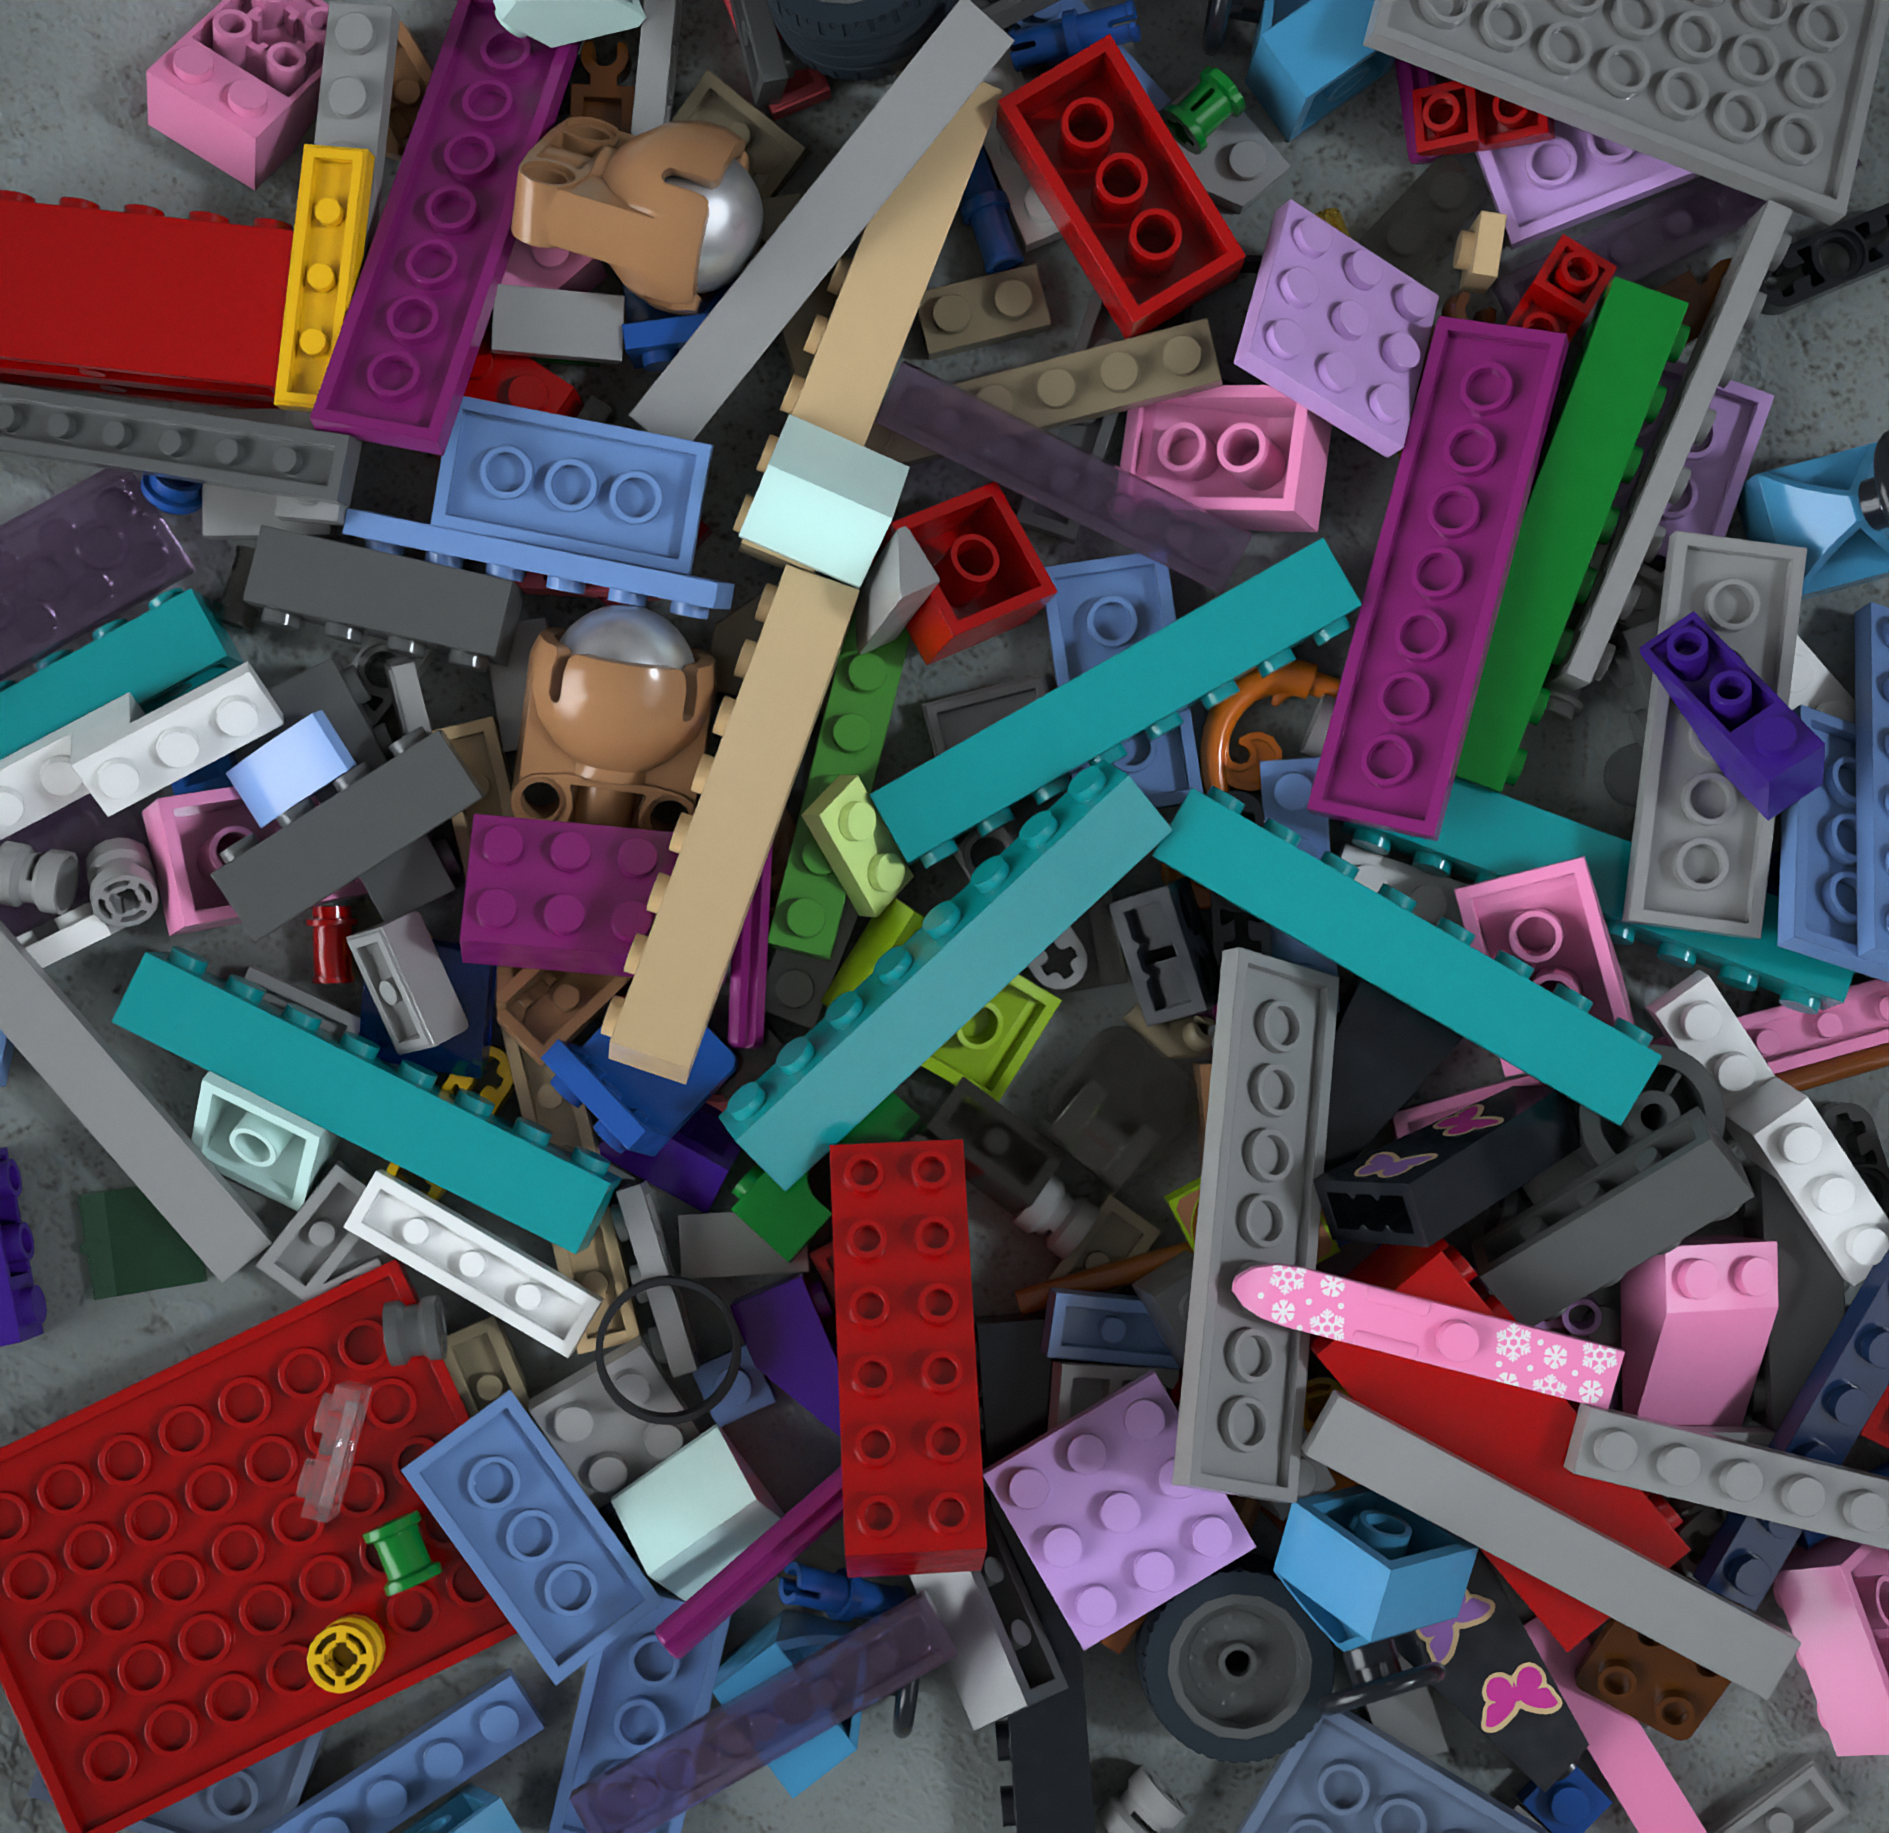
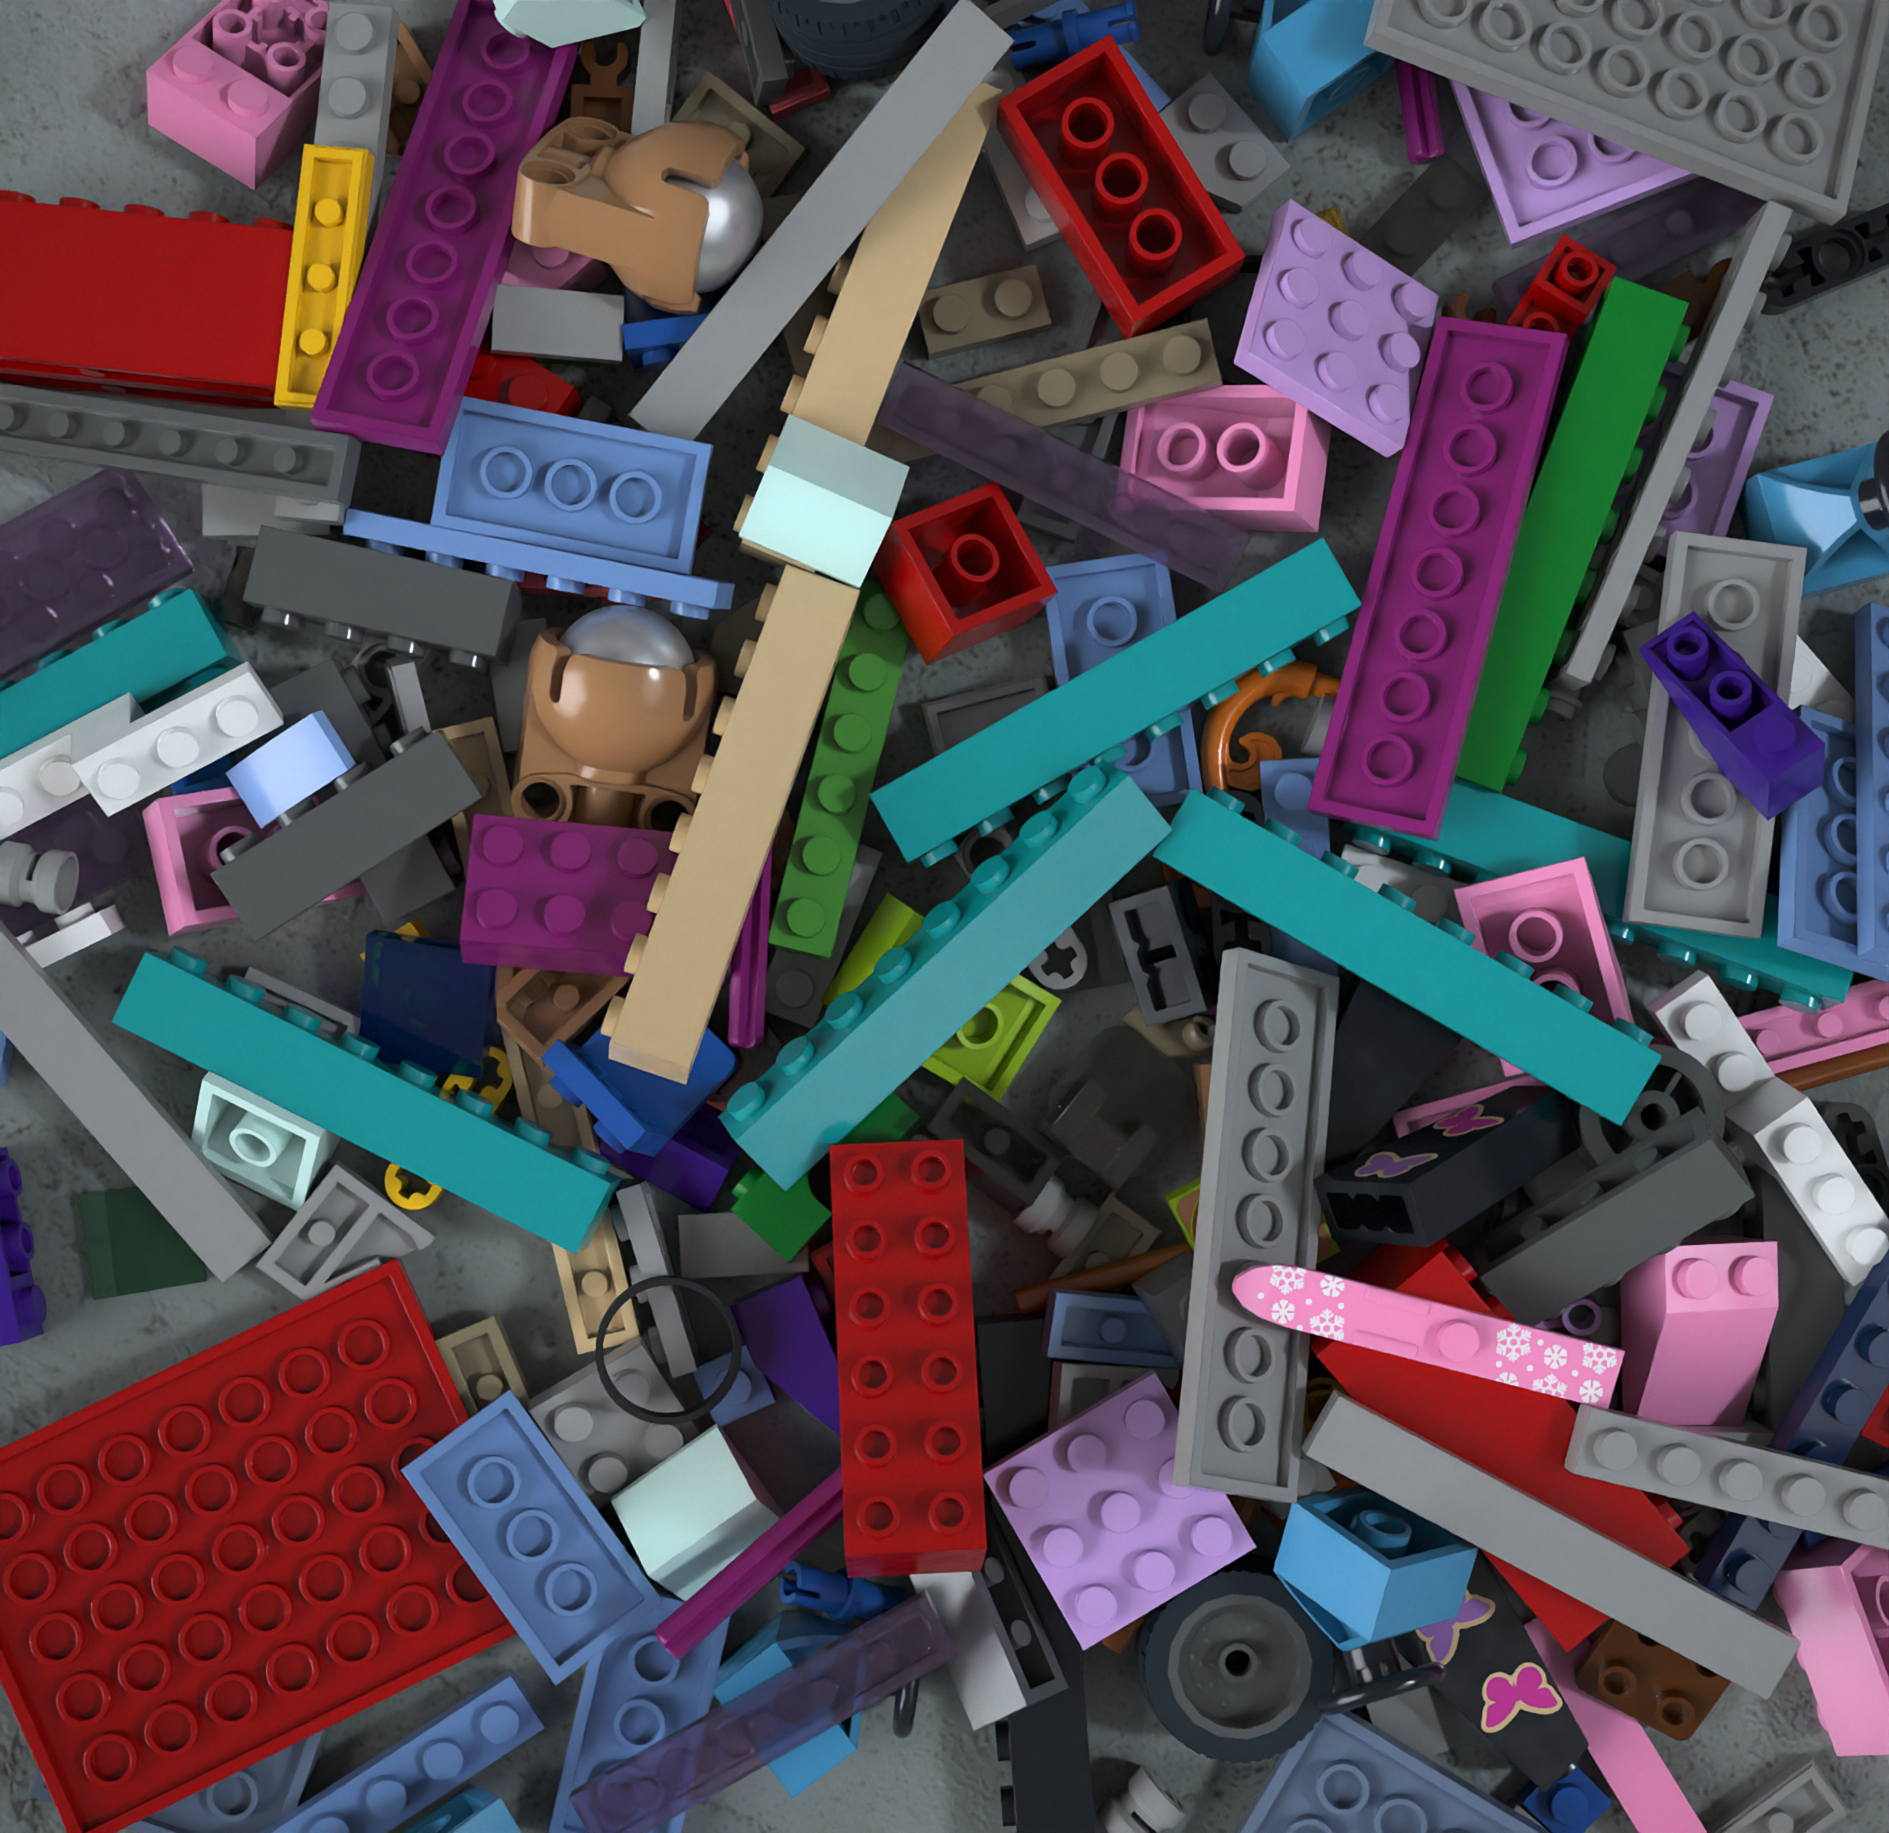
(121, 882): light grey wheel -> none
(172, 495): blue plate -> none
(326, 1477): clear plate -> none
(330, 948): red pin -> none
(355, 1644): yellow wheel -> none
(402, 1553): green bush -> none
(408, 983): light grey slope -> none
(414, 1330): dark grey wheel -> none
(473, 1262): white plate -> none
(858, 845): yellowish green plate -> none
(892, 591): light grey slope -> none
(985, 211): blue pin -> none
(1203, 110): green bush -> none
(1467, 120): red slope -> none
(1479, 252): tan plate -> none

